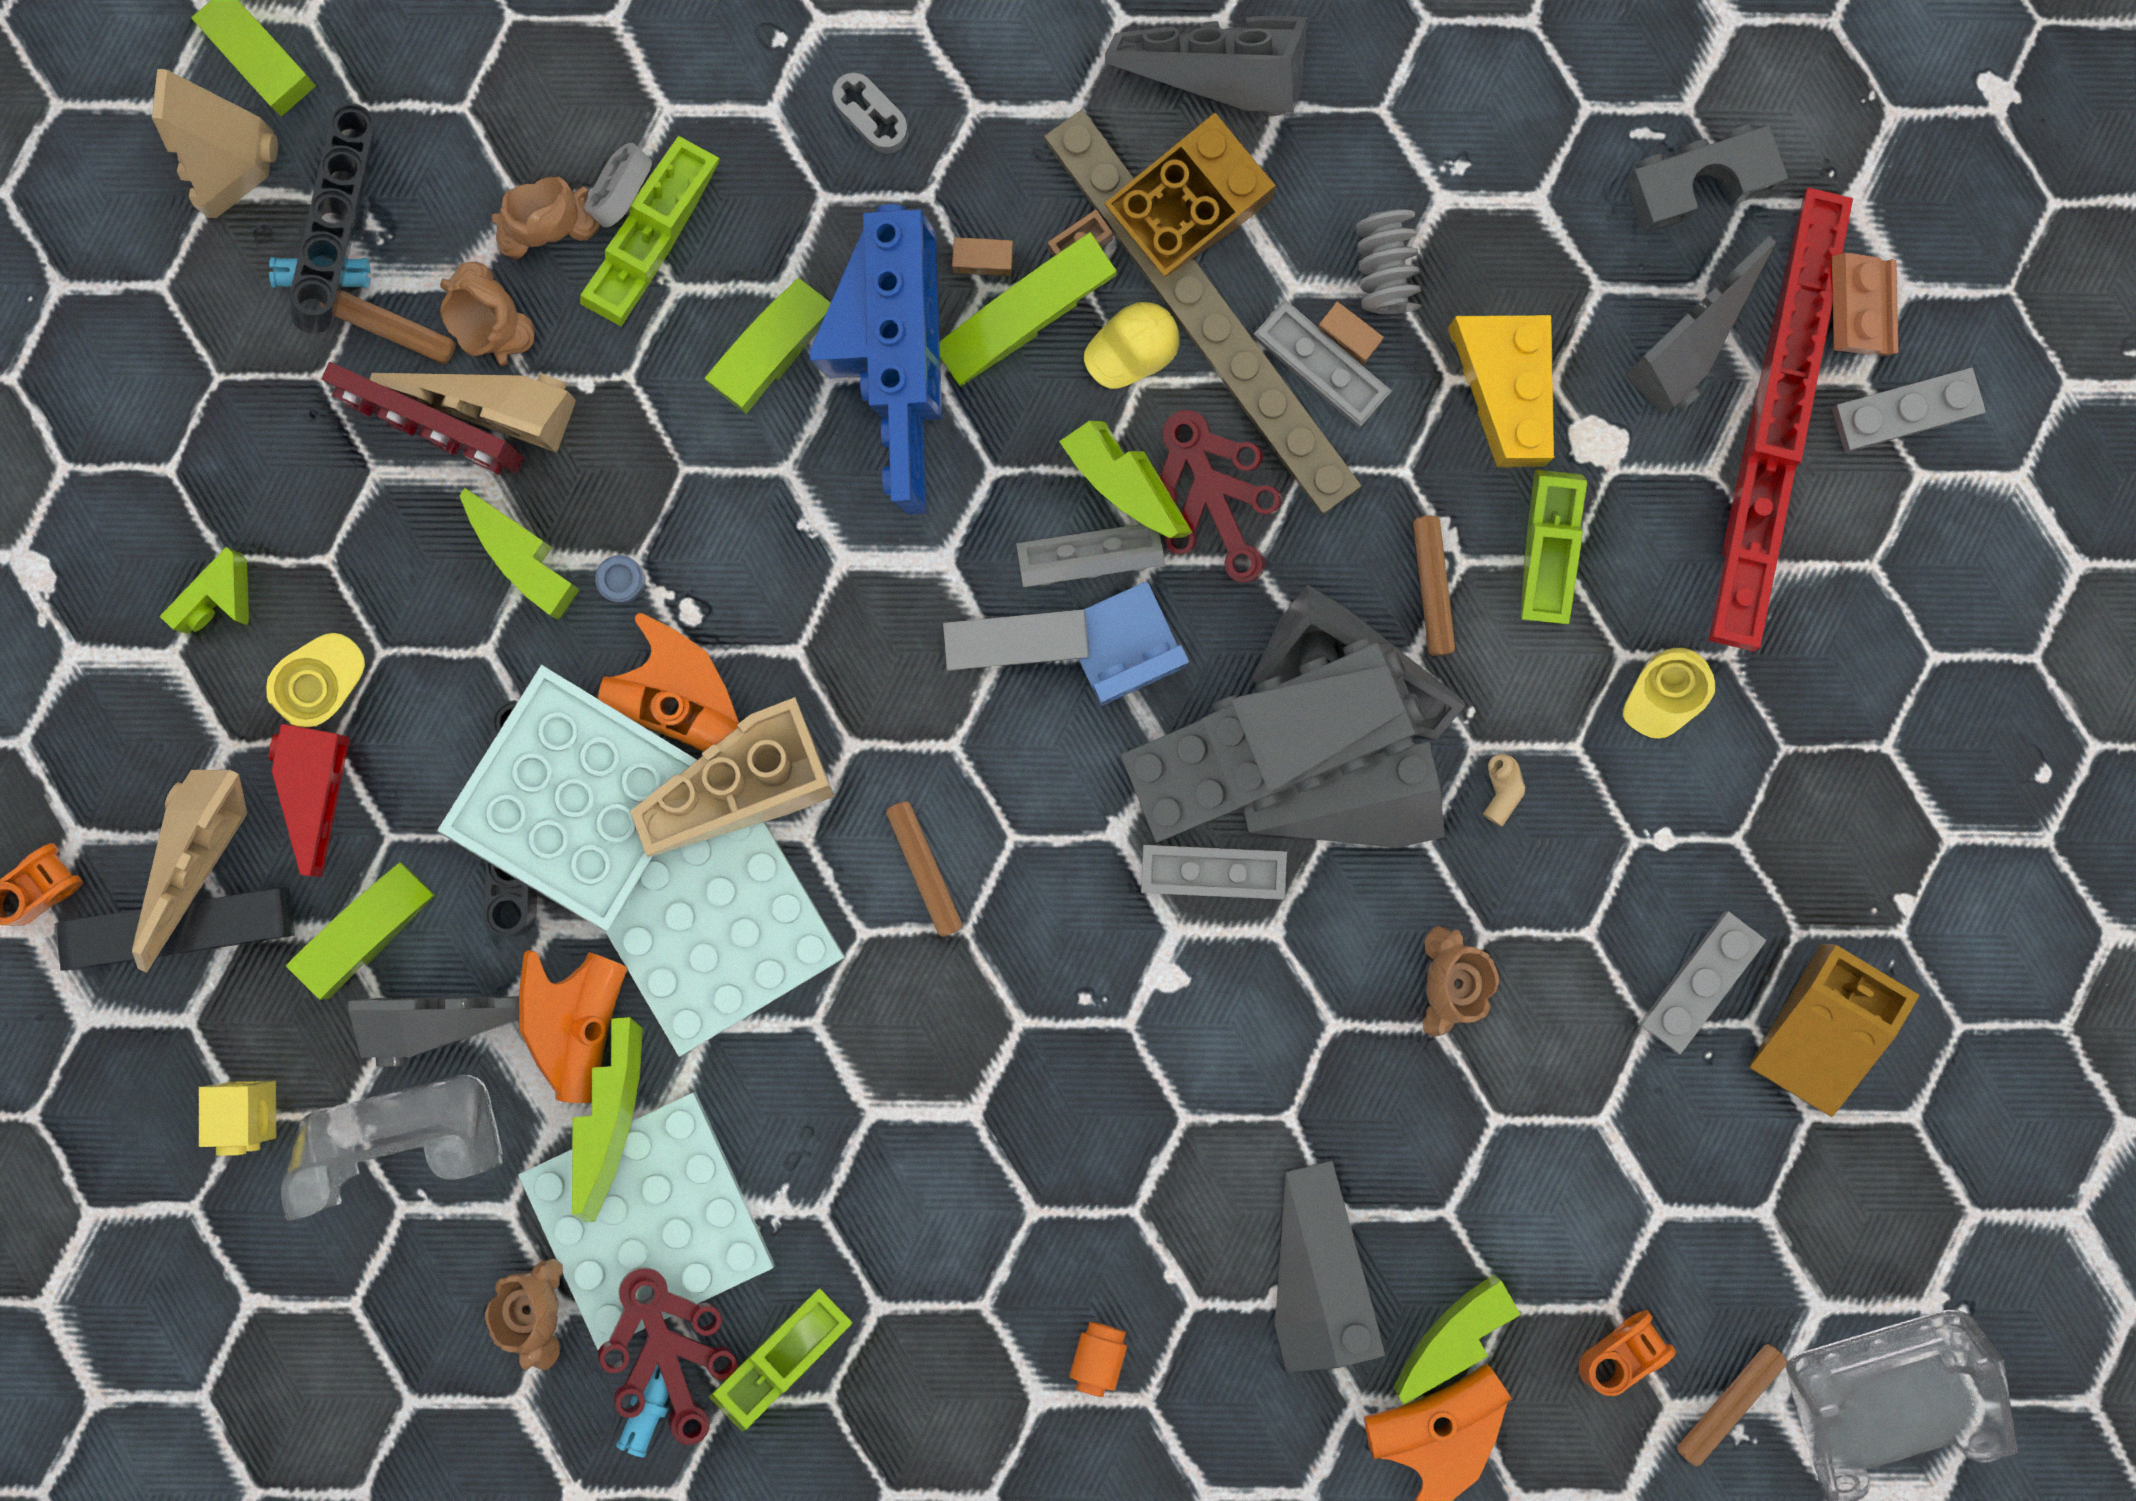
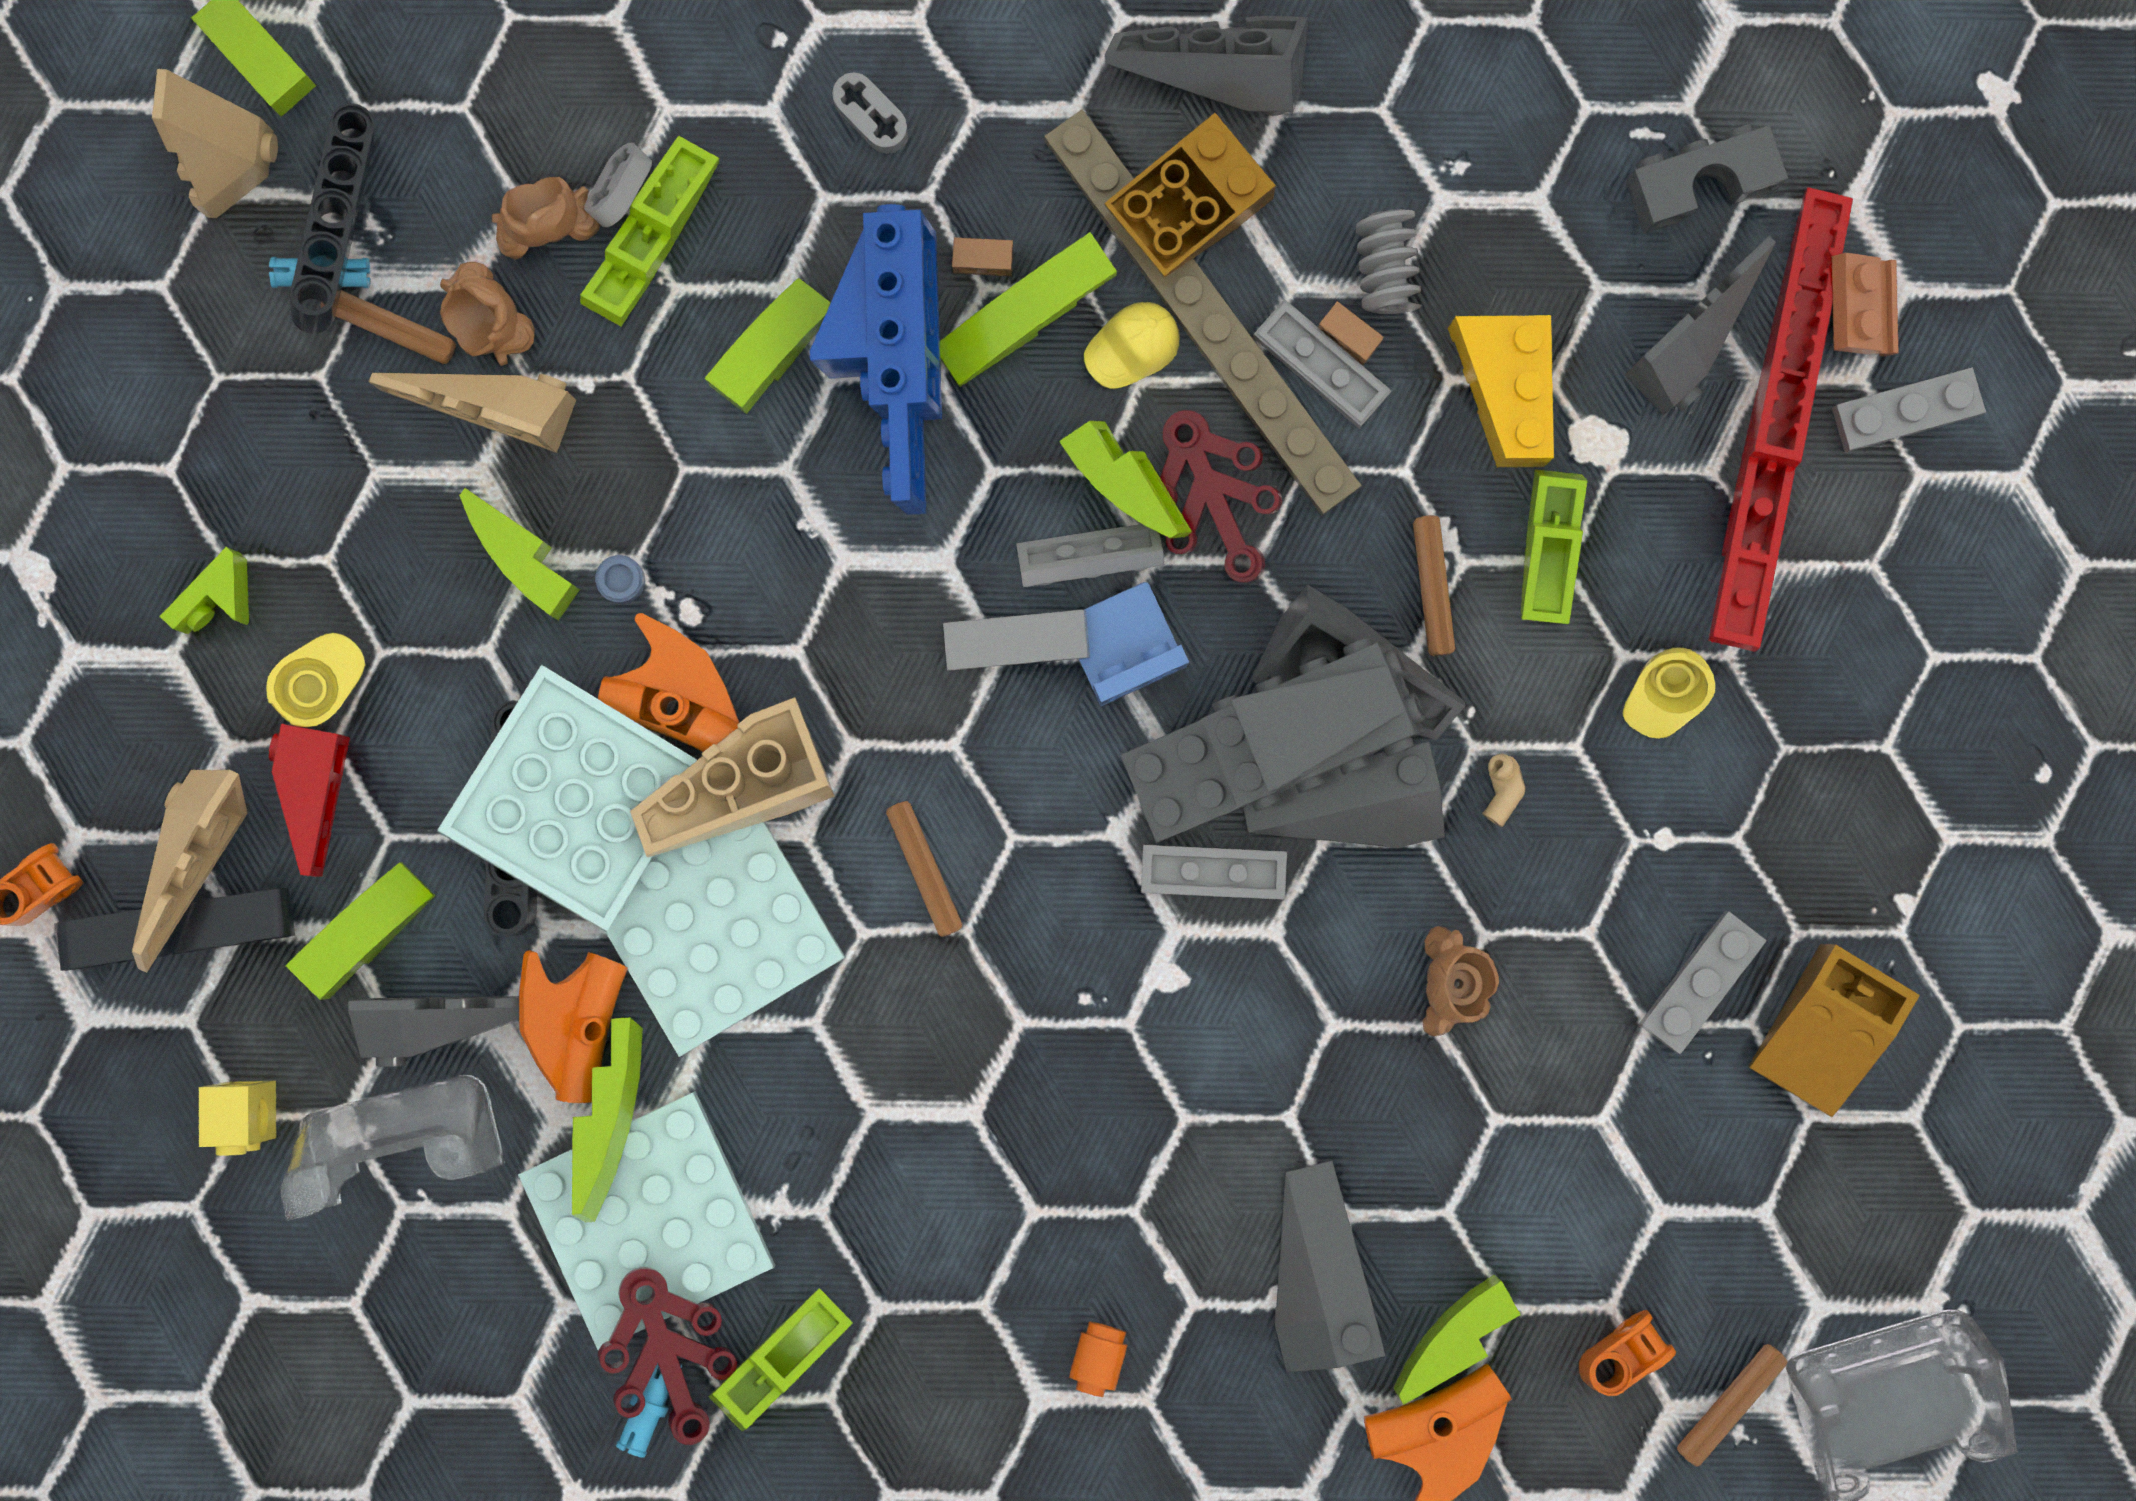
(410, 415): dark red piece -> none
(522, 1331): medium nougat hair -> none
(1091, 223): medium nougat piece -> none

